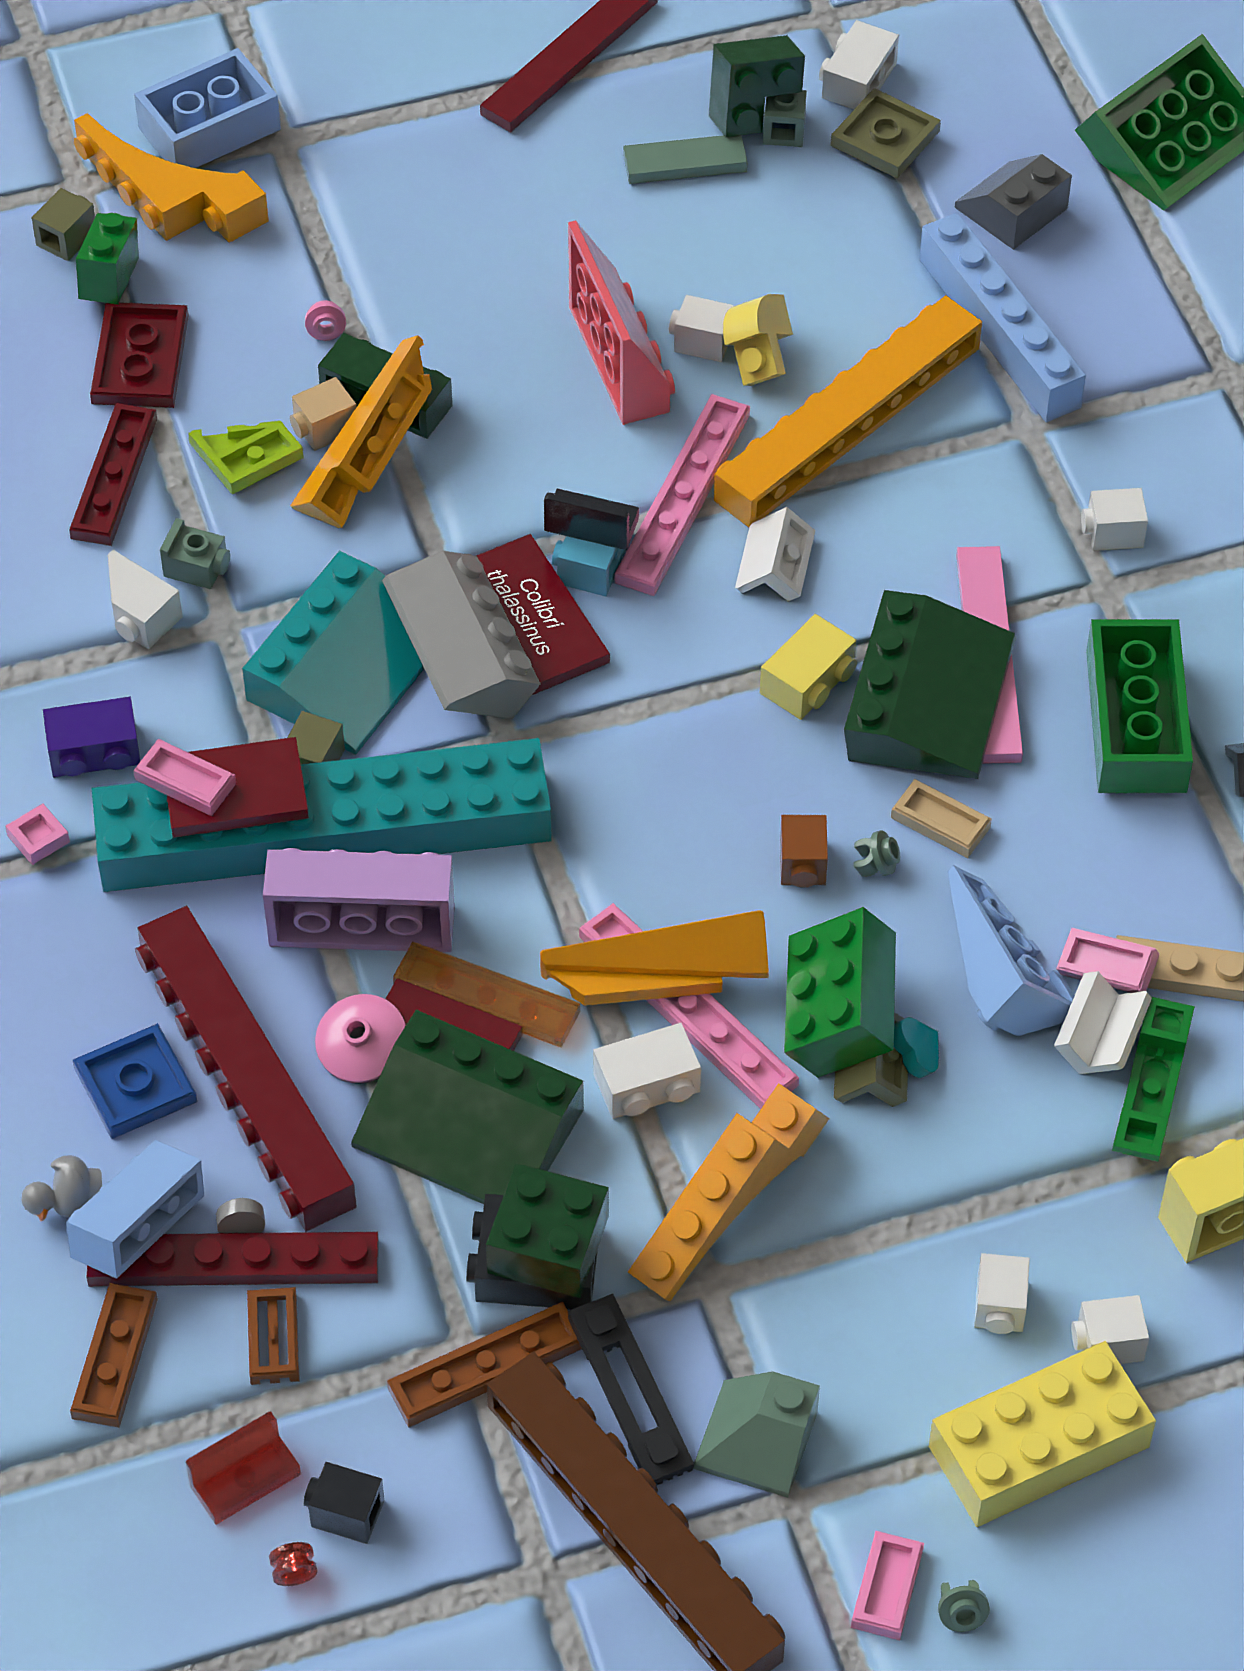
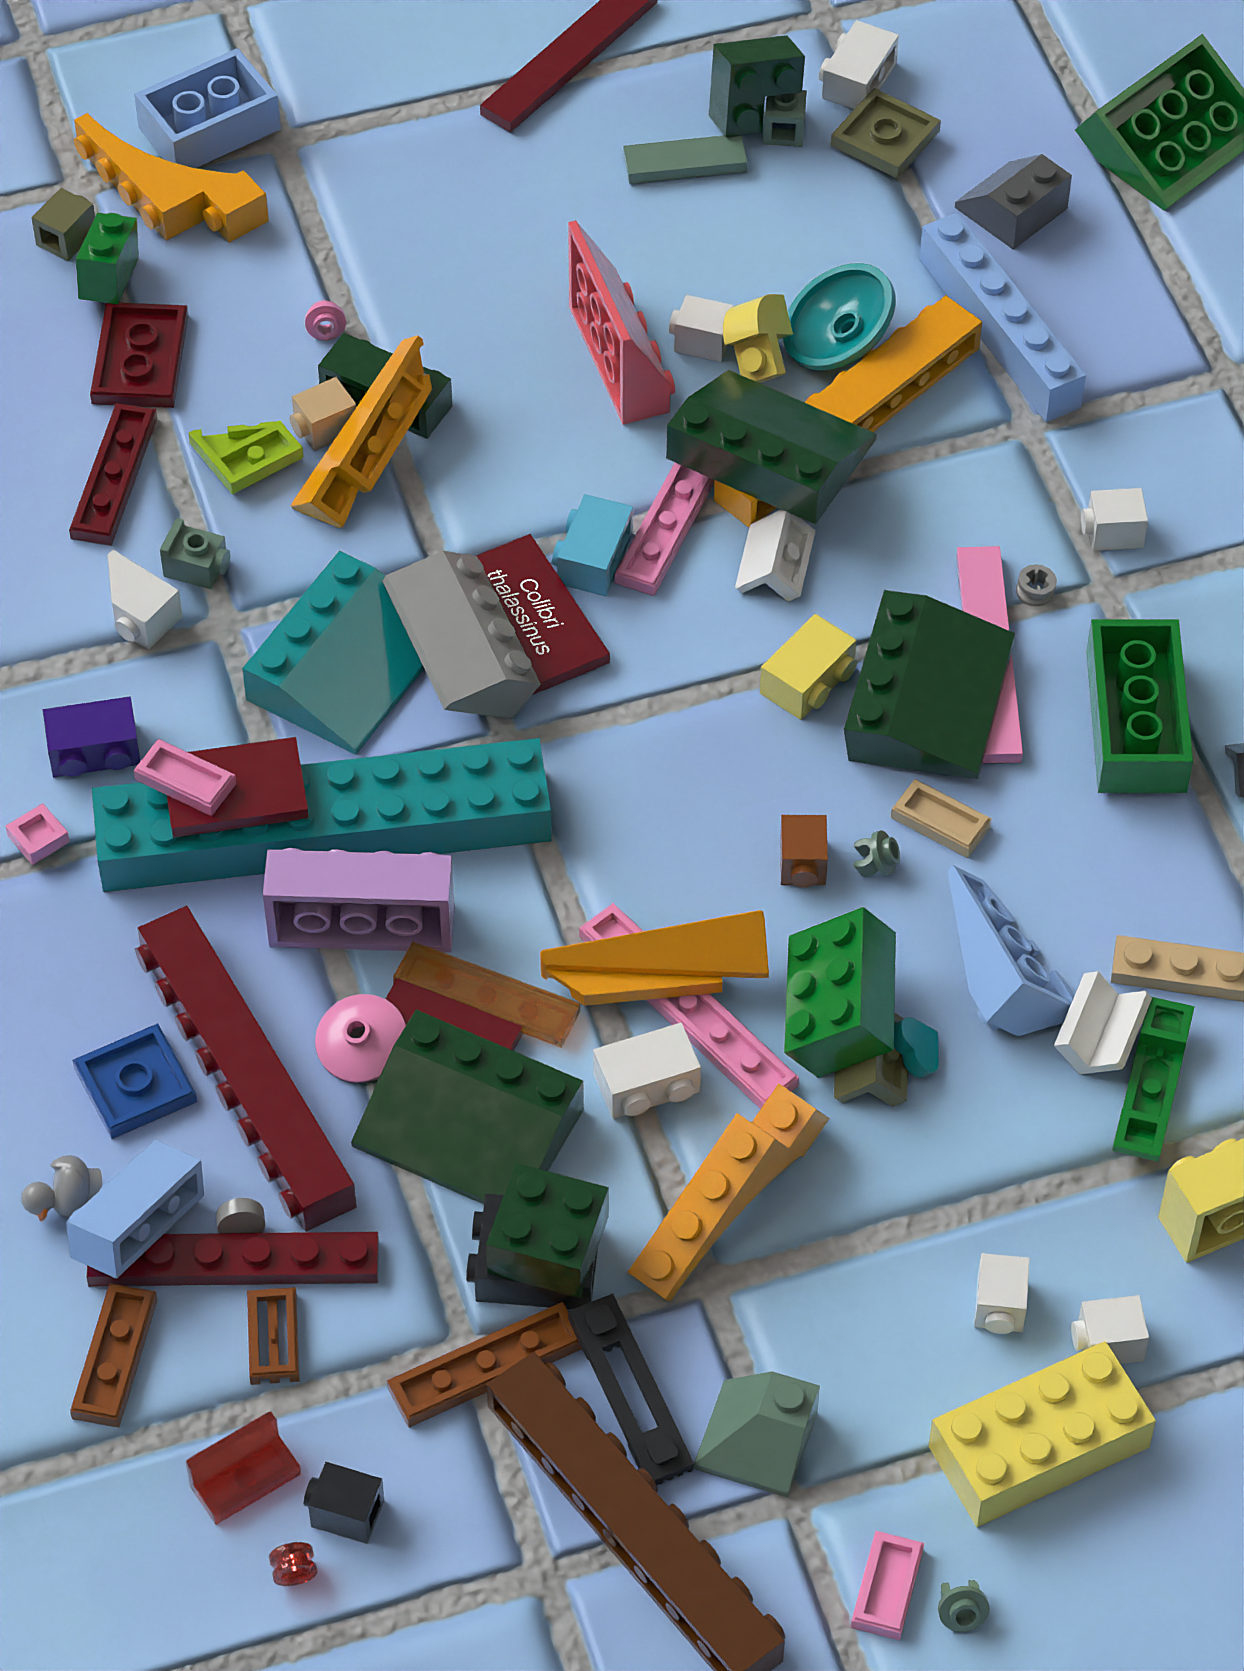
(318, 738): olive brick -> none
(590, 518): black panel -> none
(766, 444): none -> dark green slope
(840, 316): none -> teal dish
(1034, 574): none -> light grey bush
(1120, 962): bright pink tile -> none

